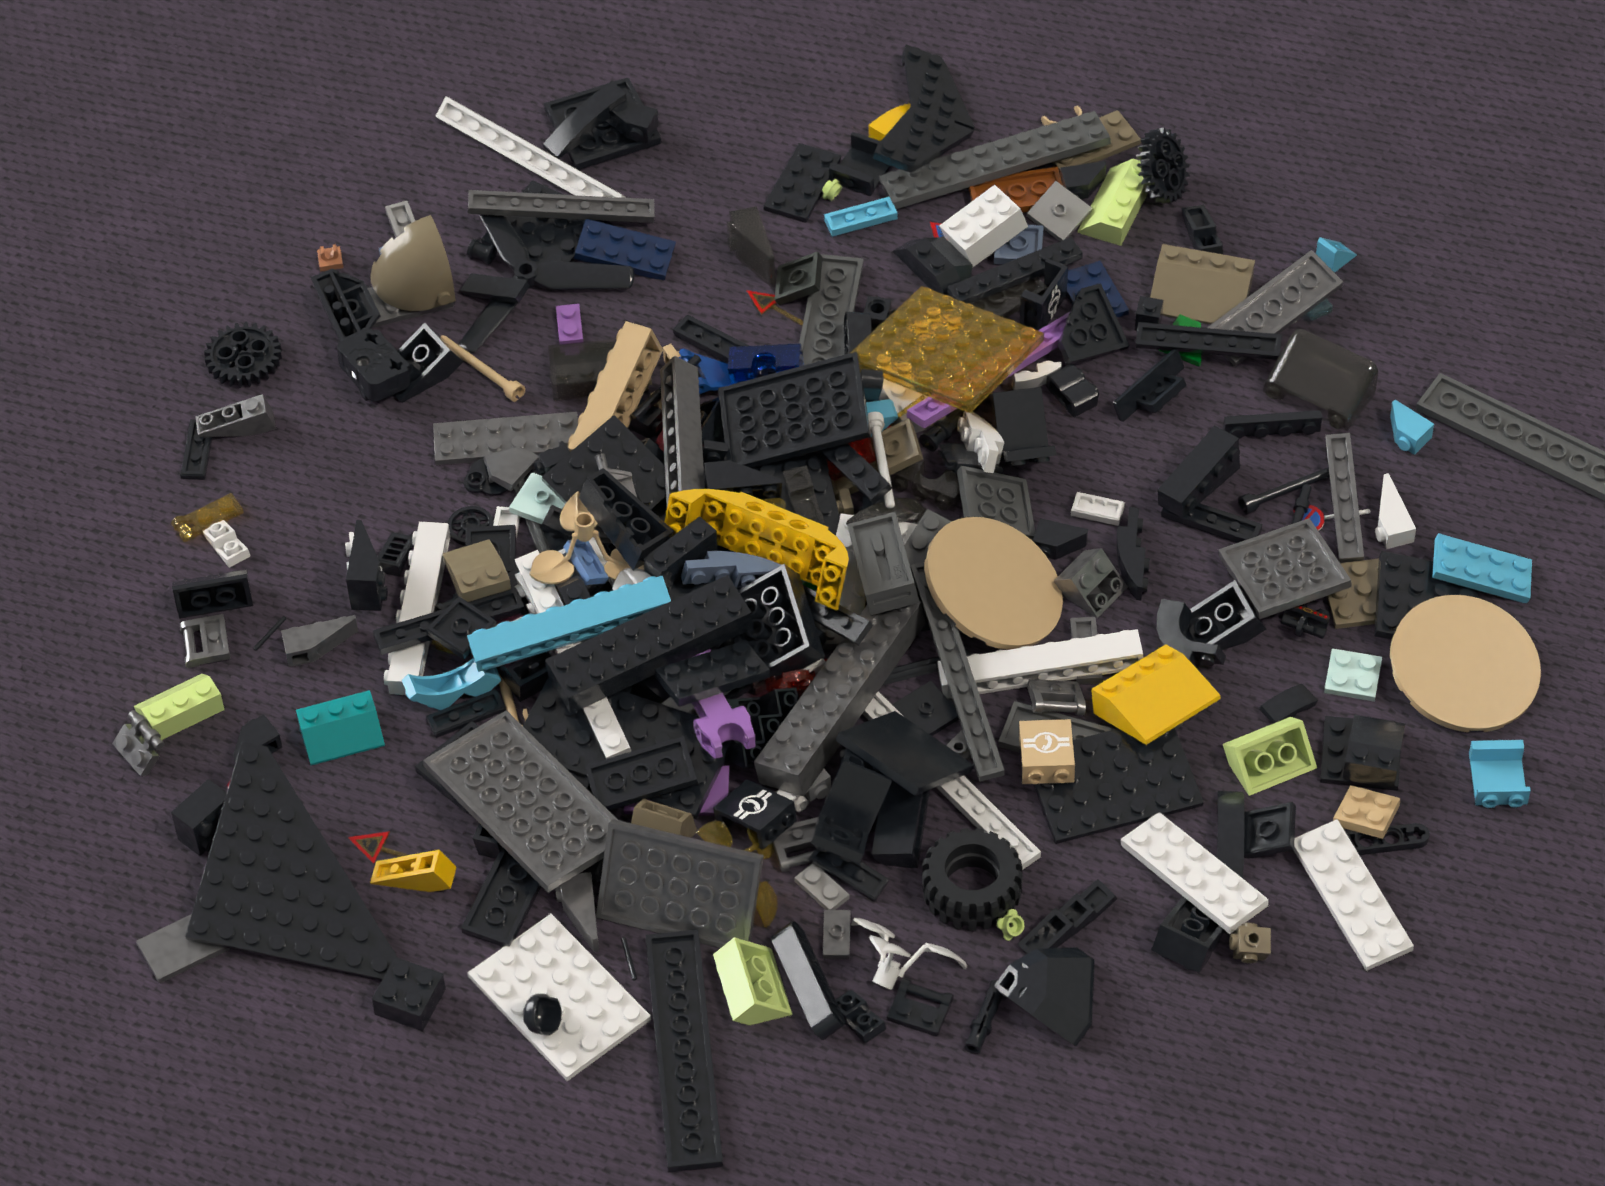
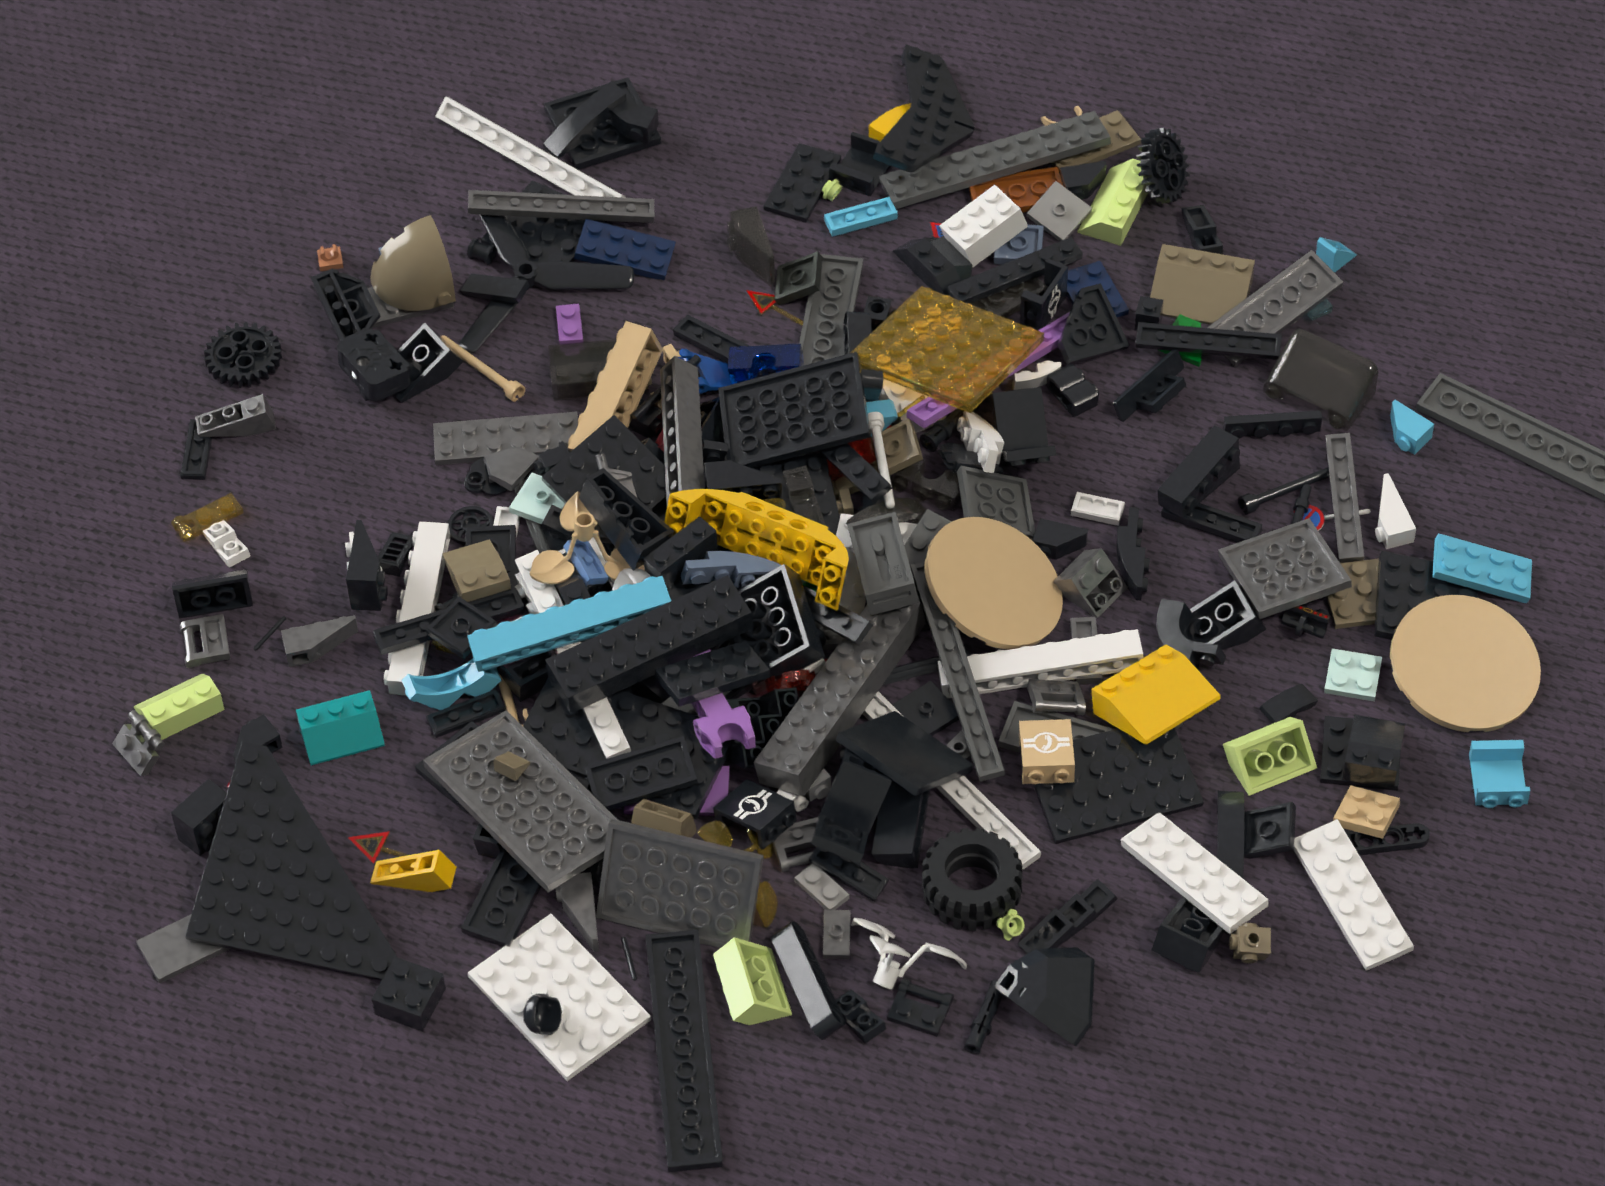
(399, 216): light grey plate -> none
(510, 765): none -> dark tan slope

